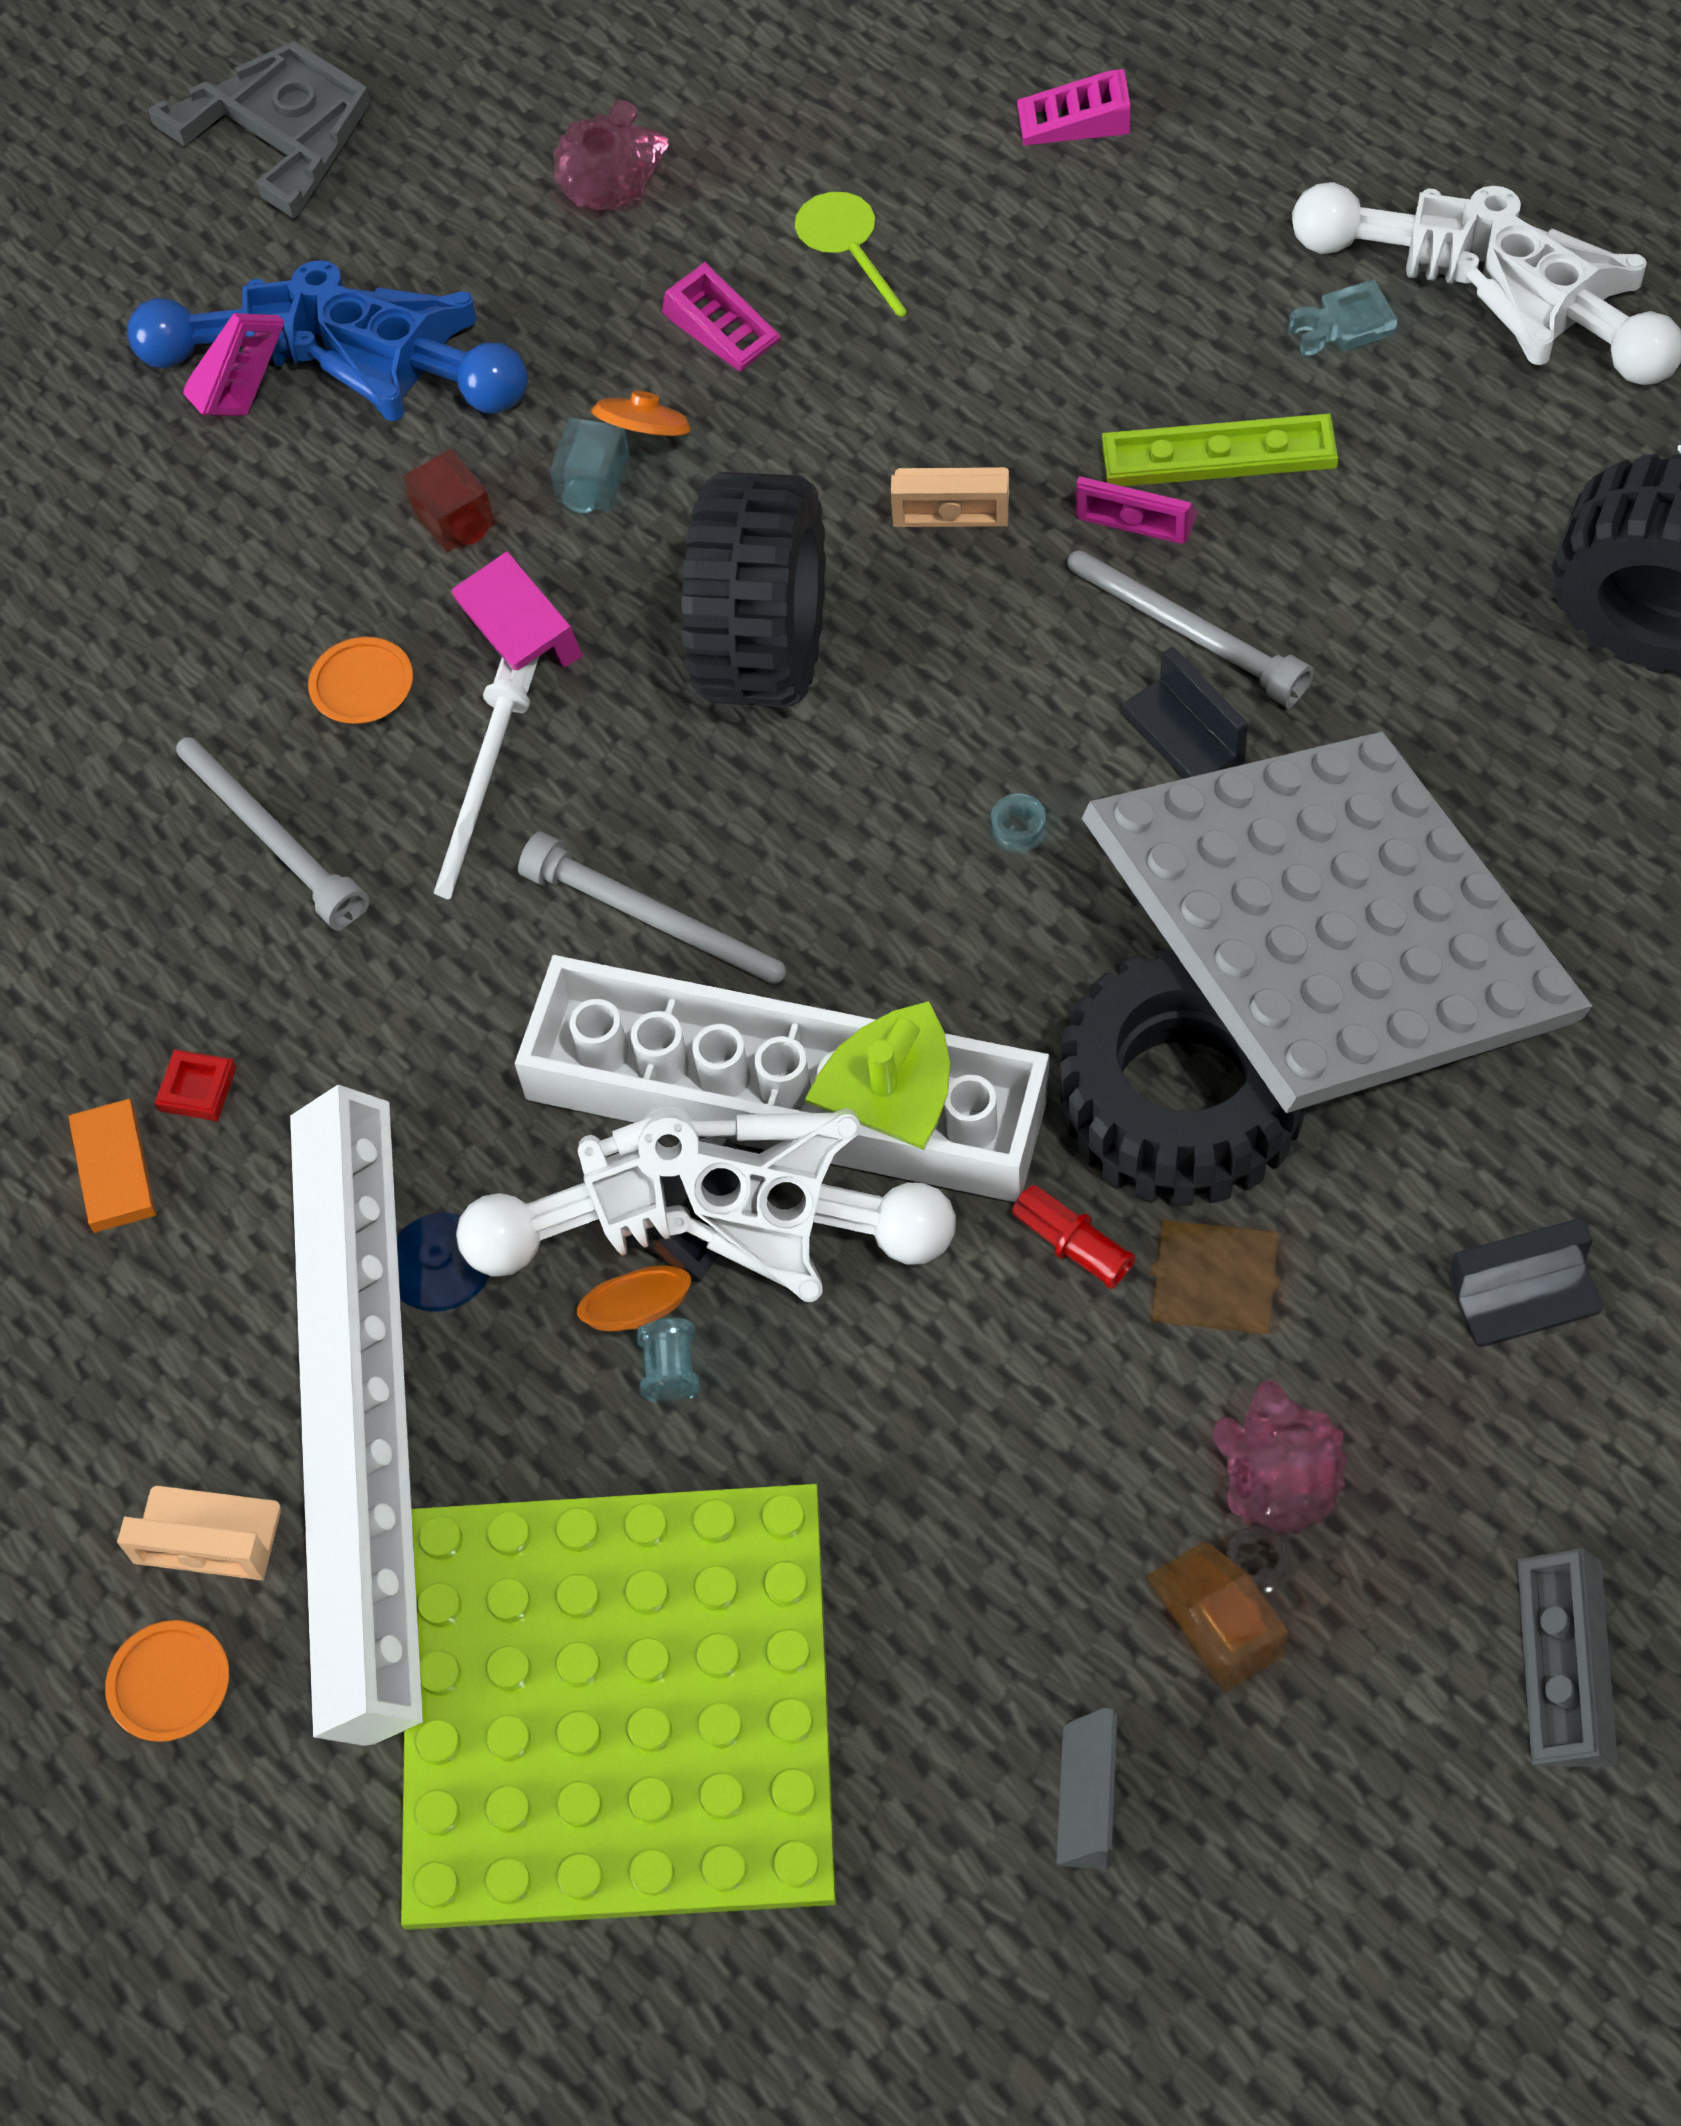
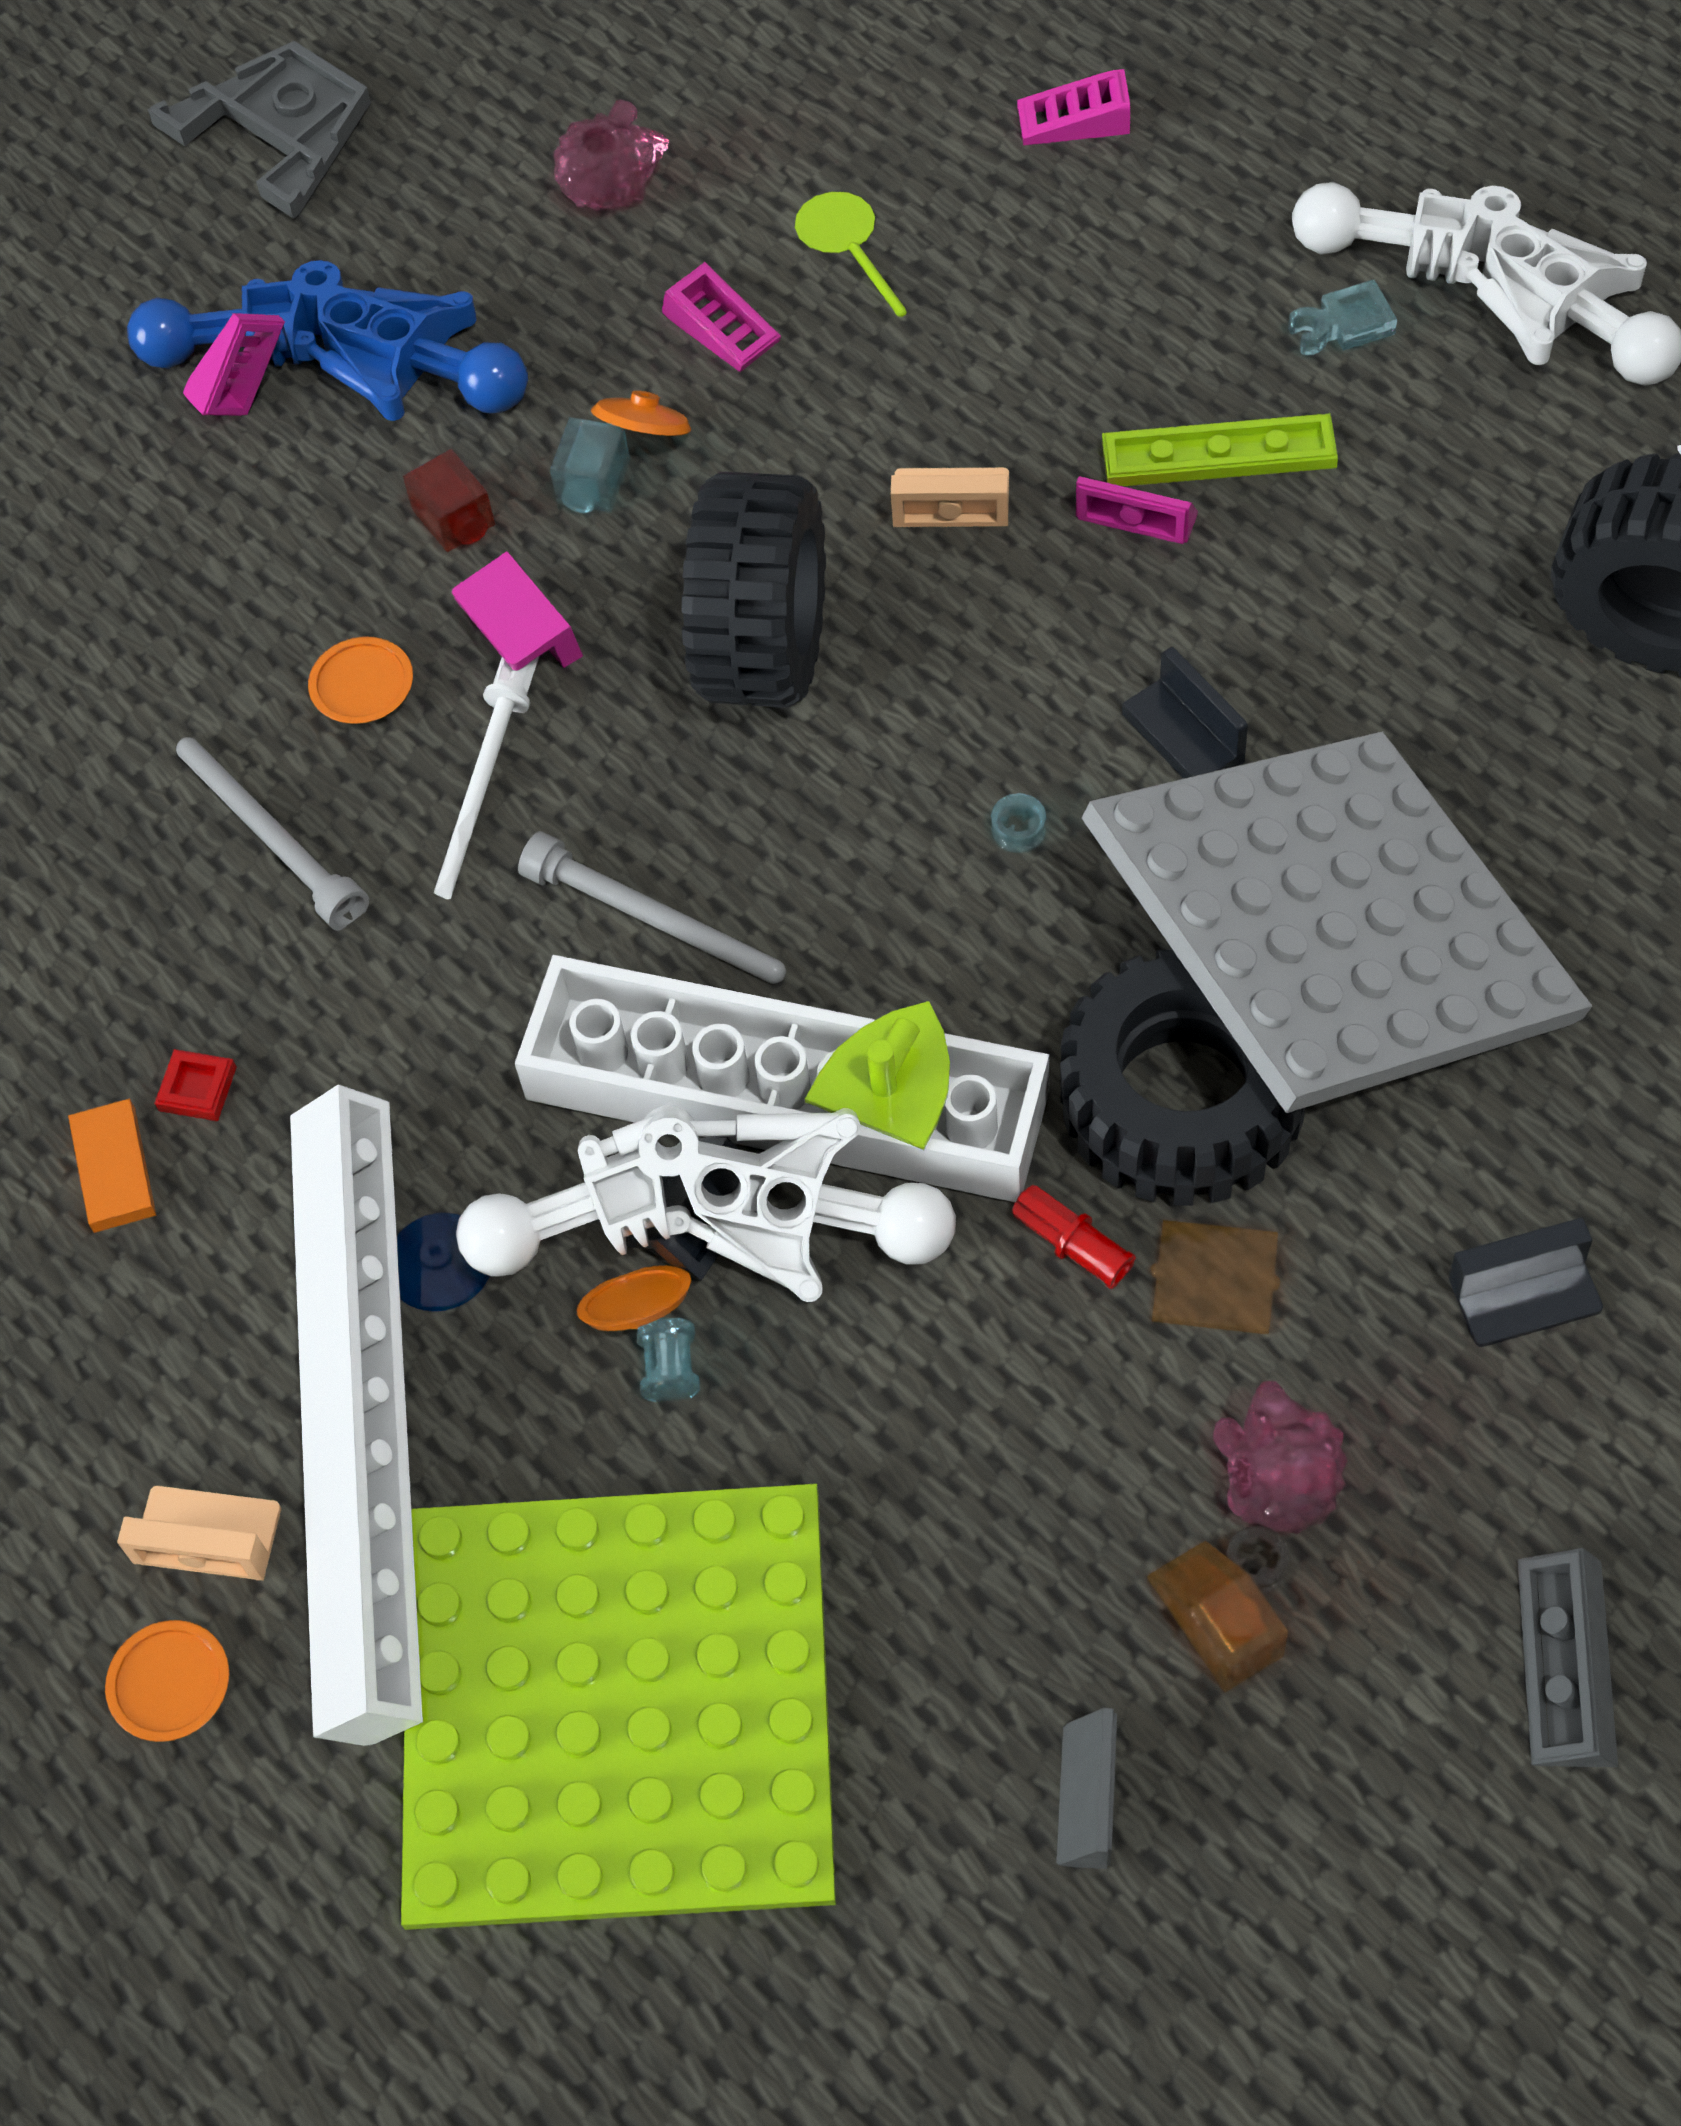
(1276, 674): light grey piece -> none

